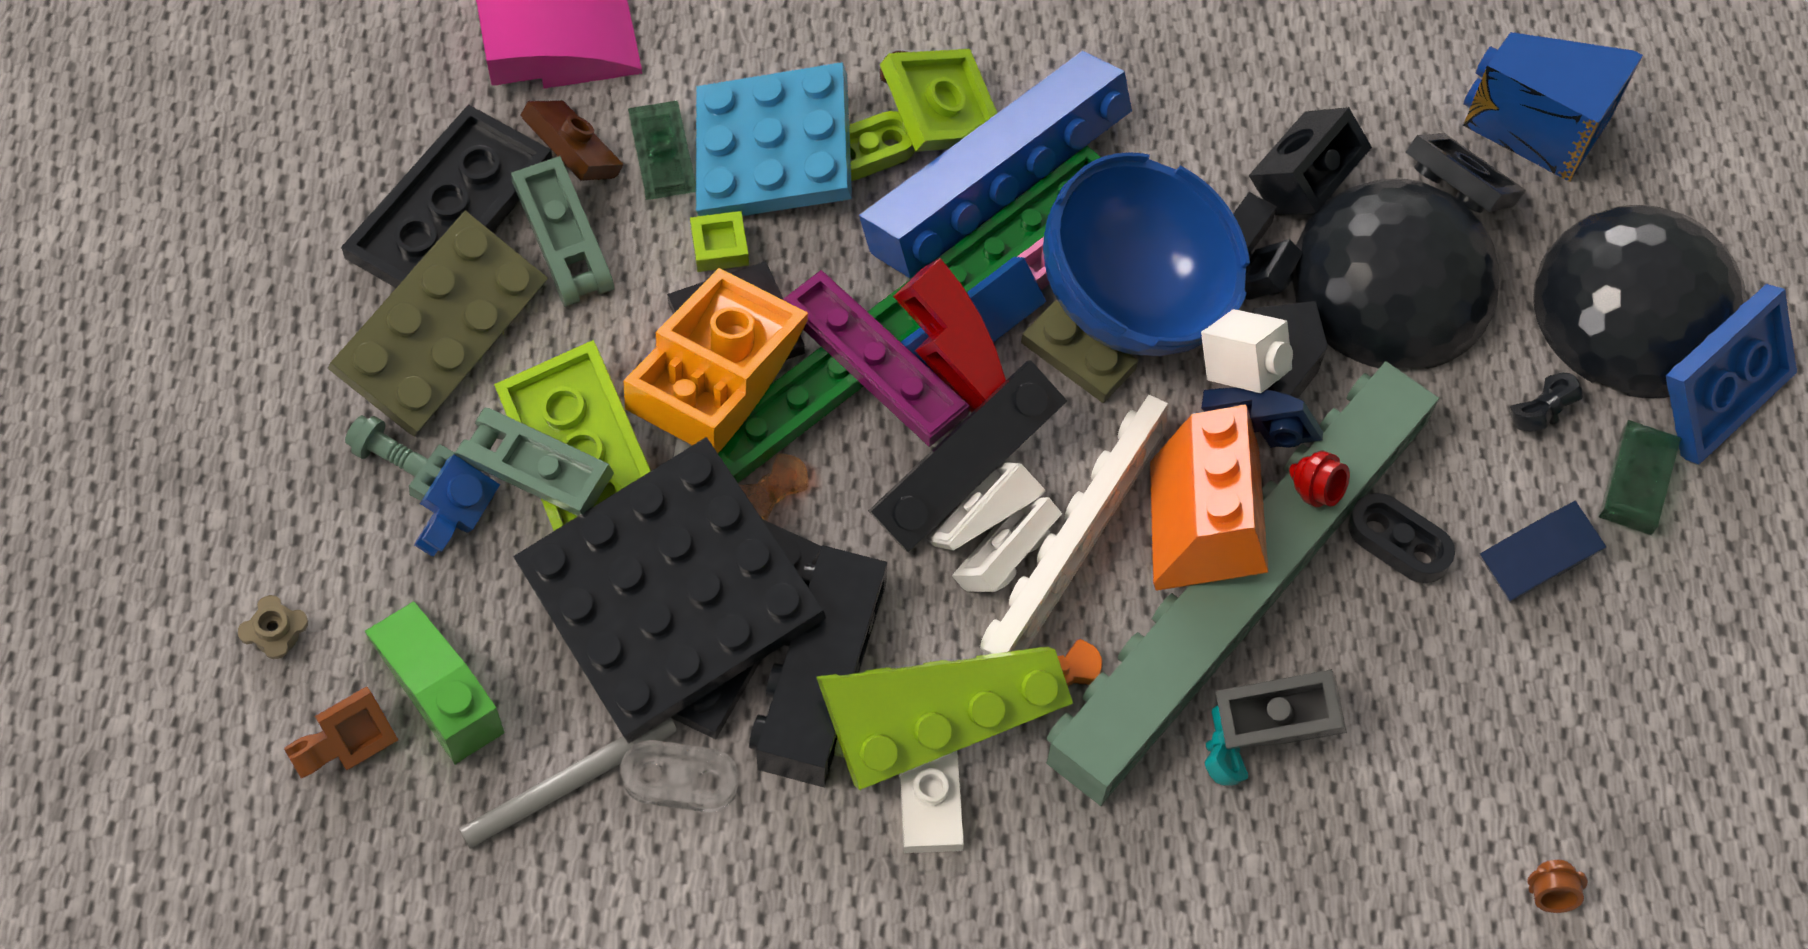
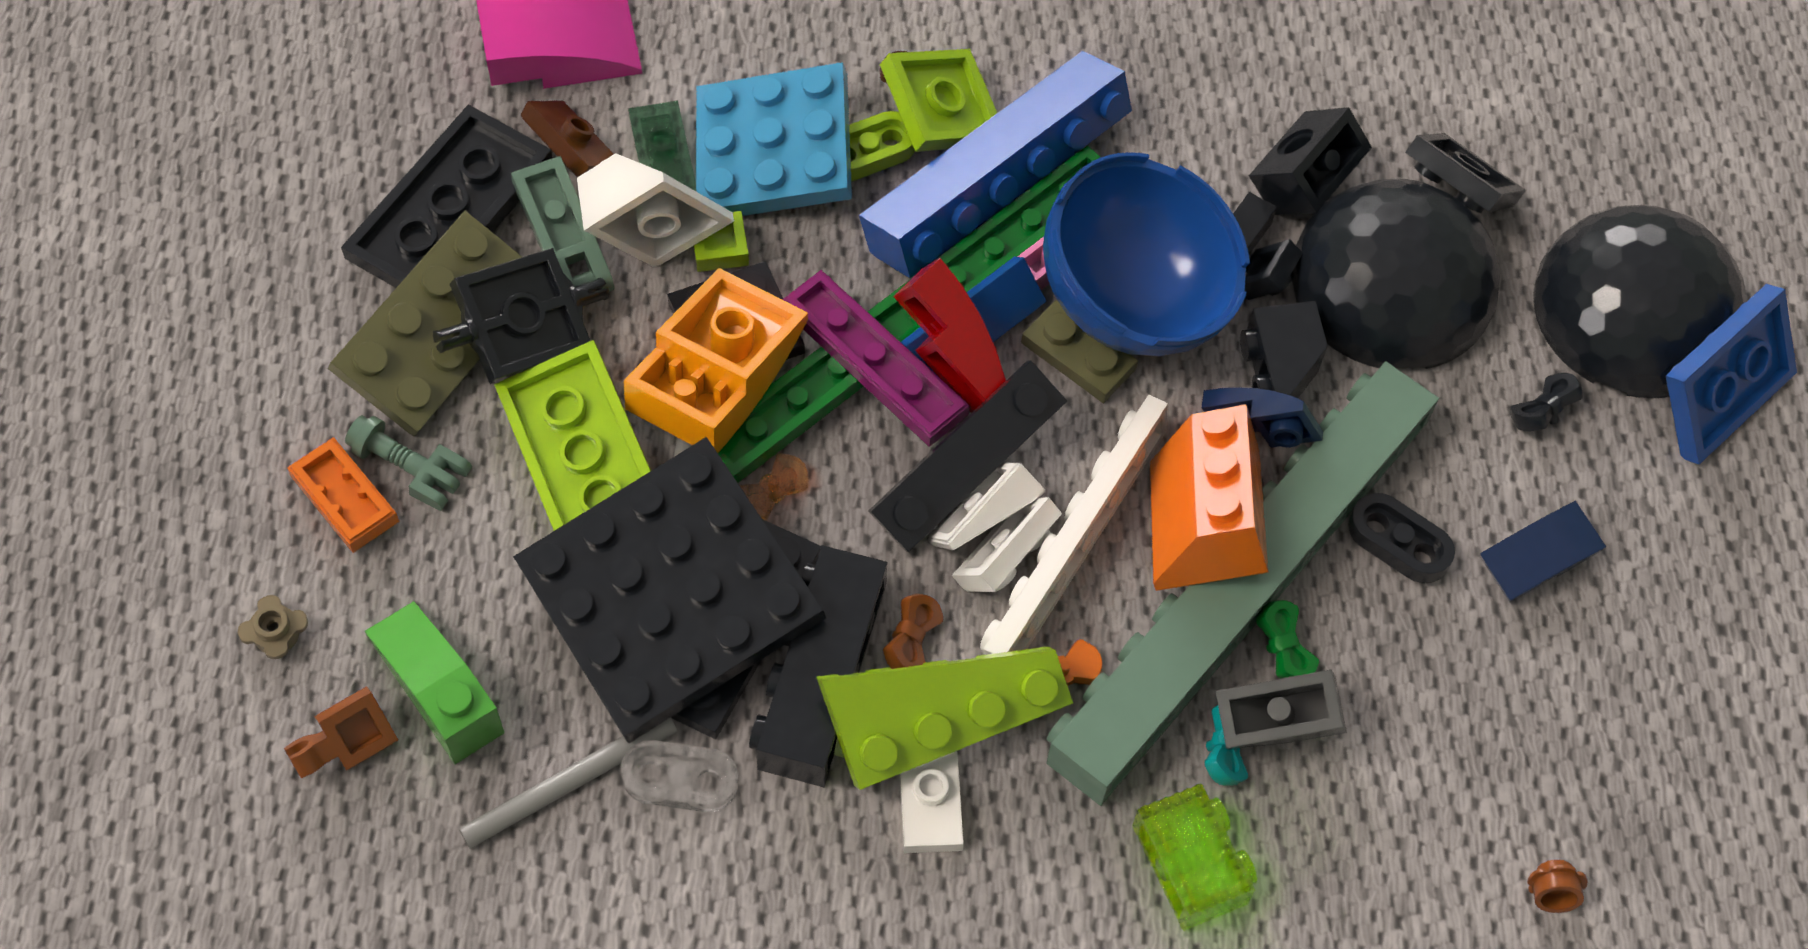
(343, 494): none -> orange plate
(456, 500): blue plate -> none
(519, 314): none -> black plate
(535, 462): sand green plate -> none
(645, 210): none -> white slope
(918, 616): none -> dark orange piece
(1195, 856): none -> clear neon green brick
(1247, 350): white brick -> none
(1279, 623): none -> green piece
(1320, 478): red plate -> none
(1548, 97): blue slope -> none
(1639, 477): clear green plate -> none

